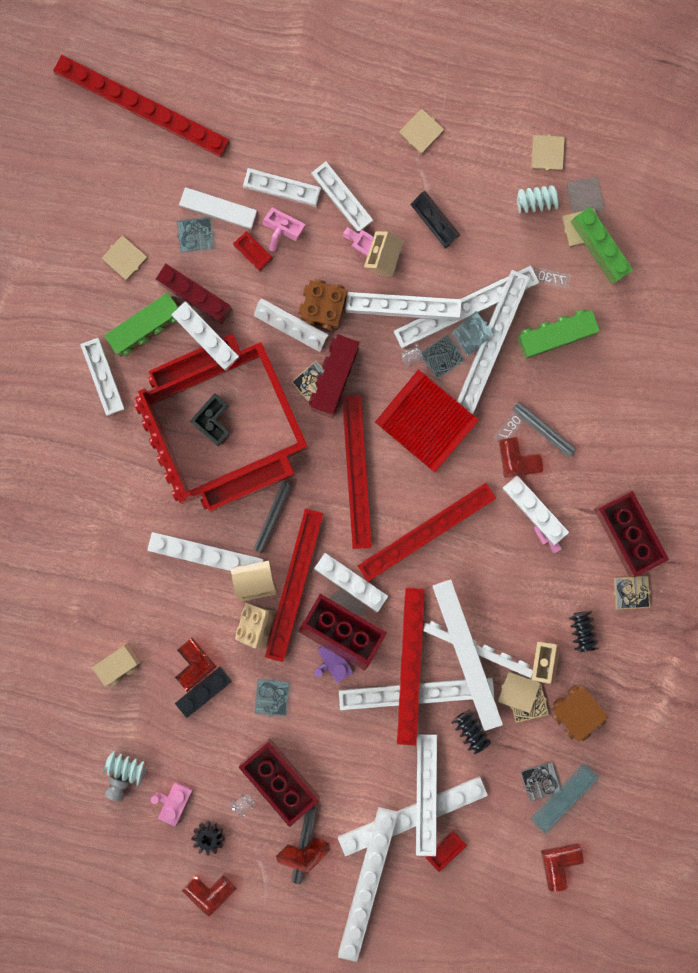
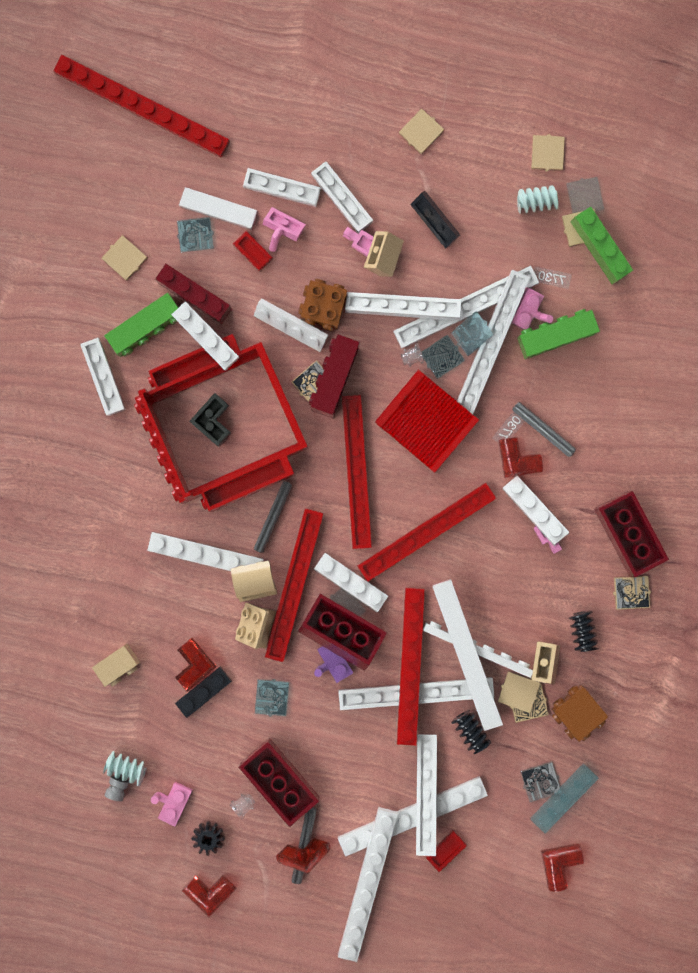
(528, 309): none -> bright pink plate

